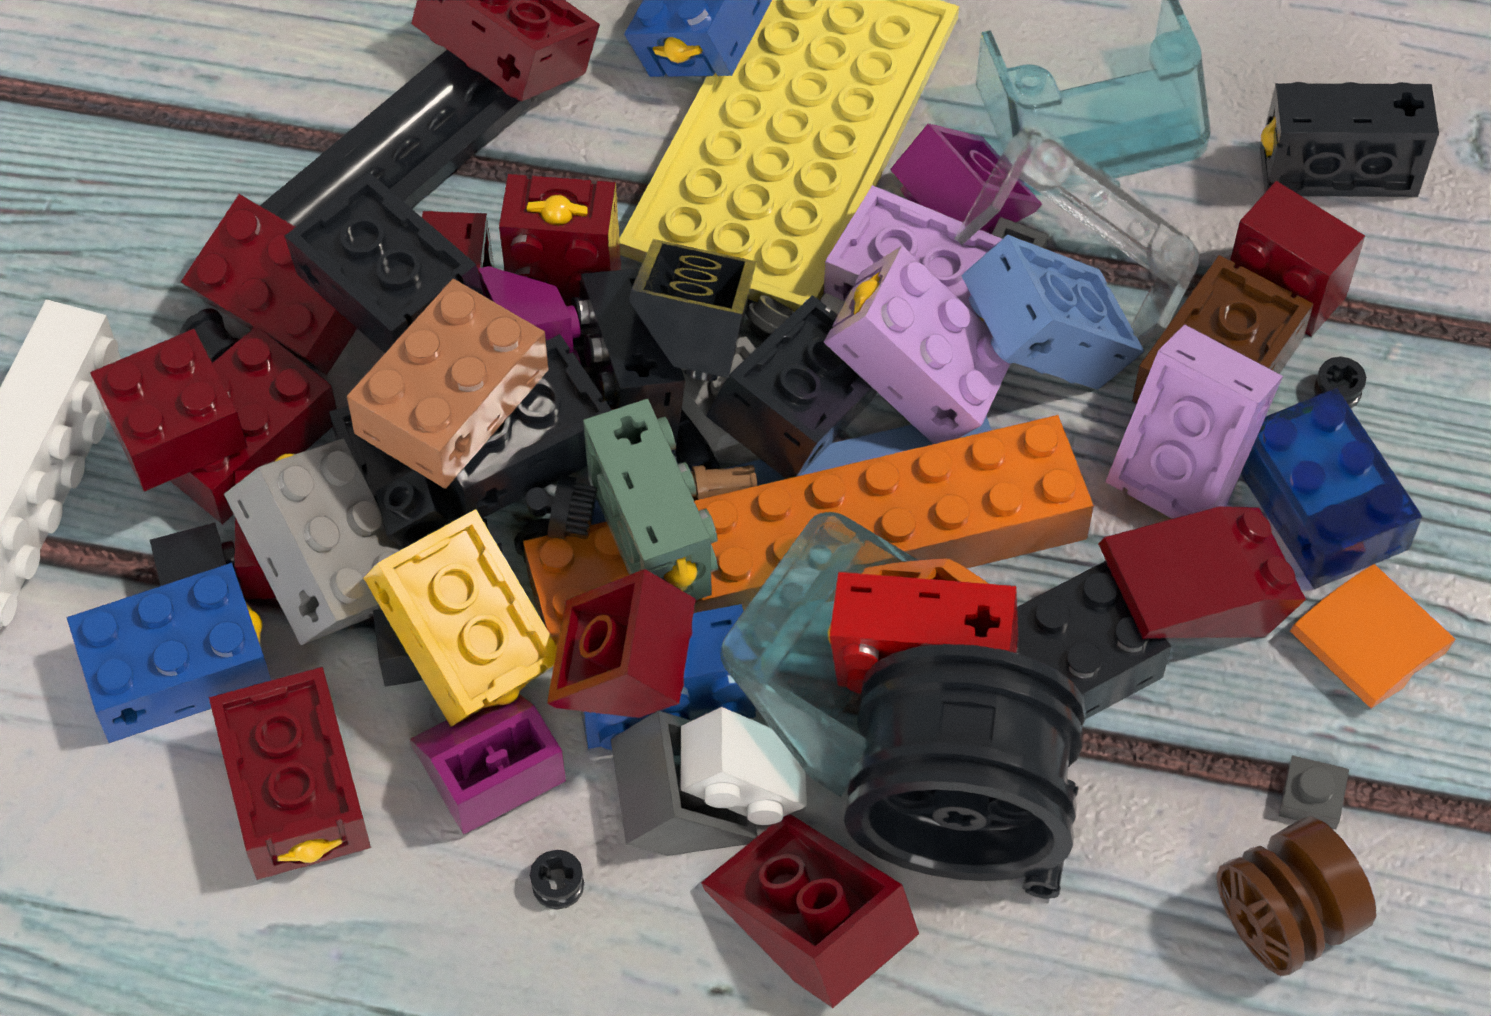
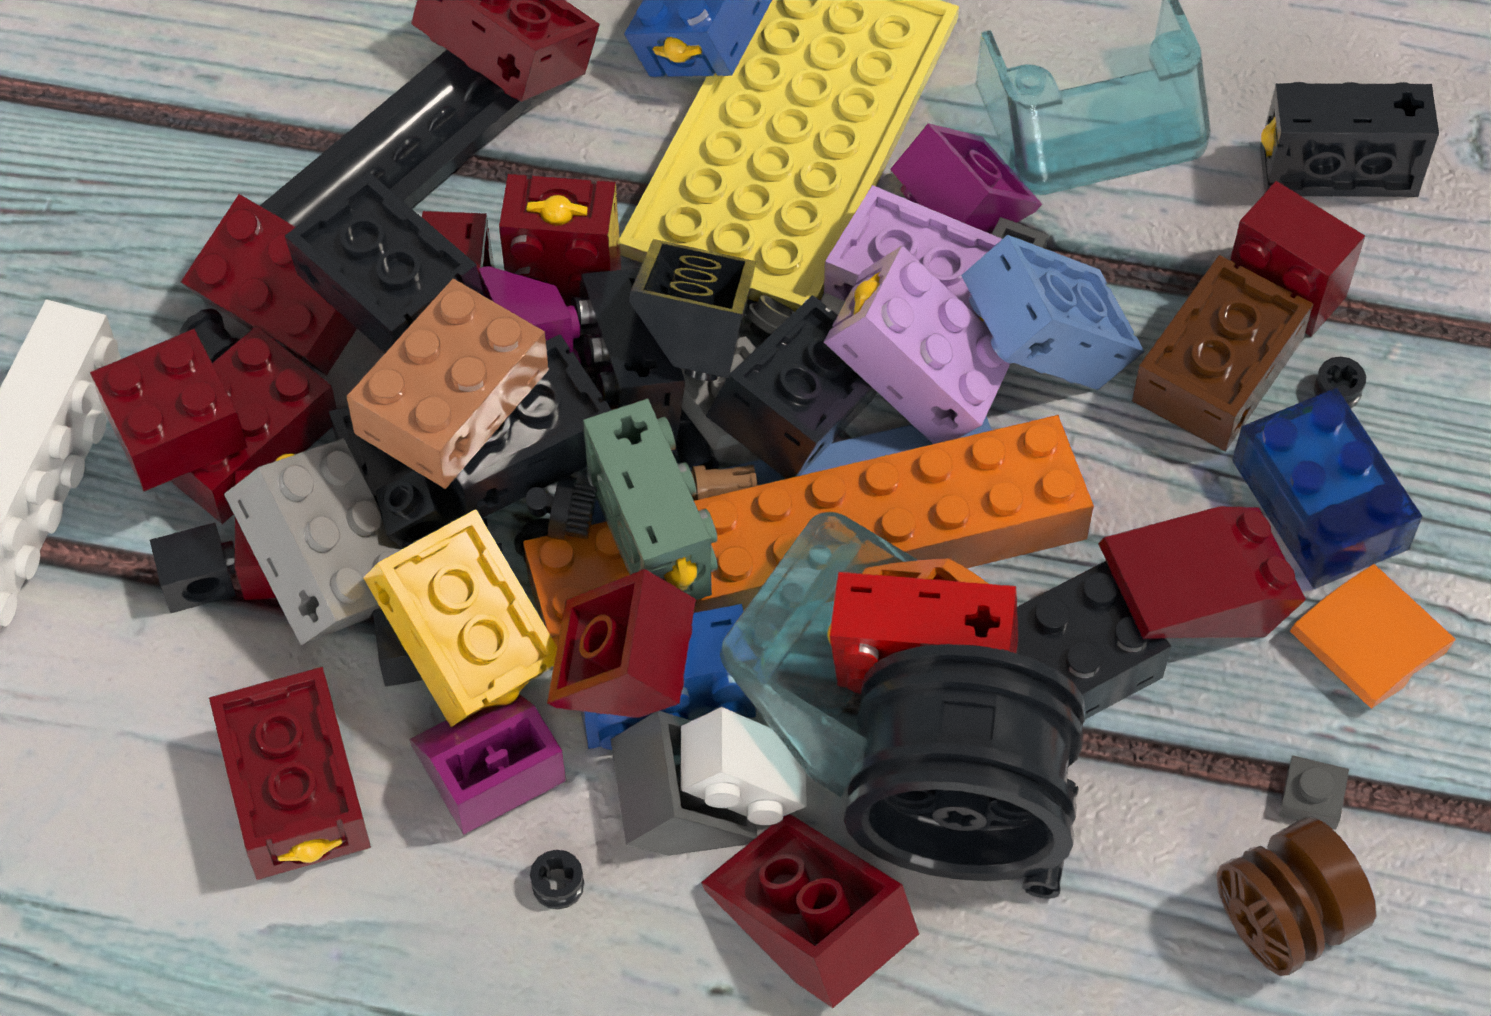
(168, 651): blue piece -> none
(1103, 207): clear windscreen -> none
(1193, 425): lavender piece -> none

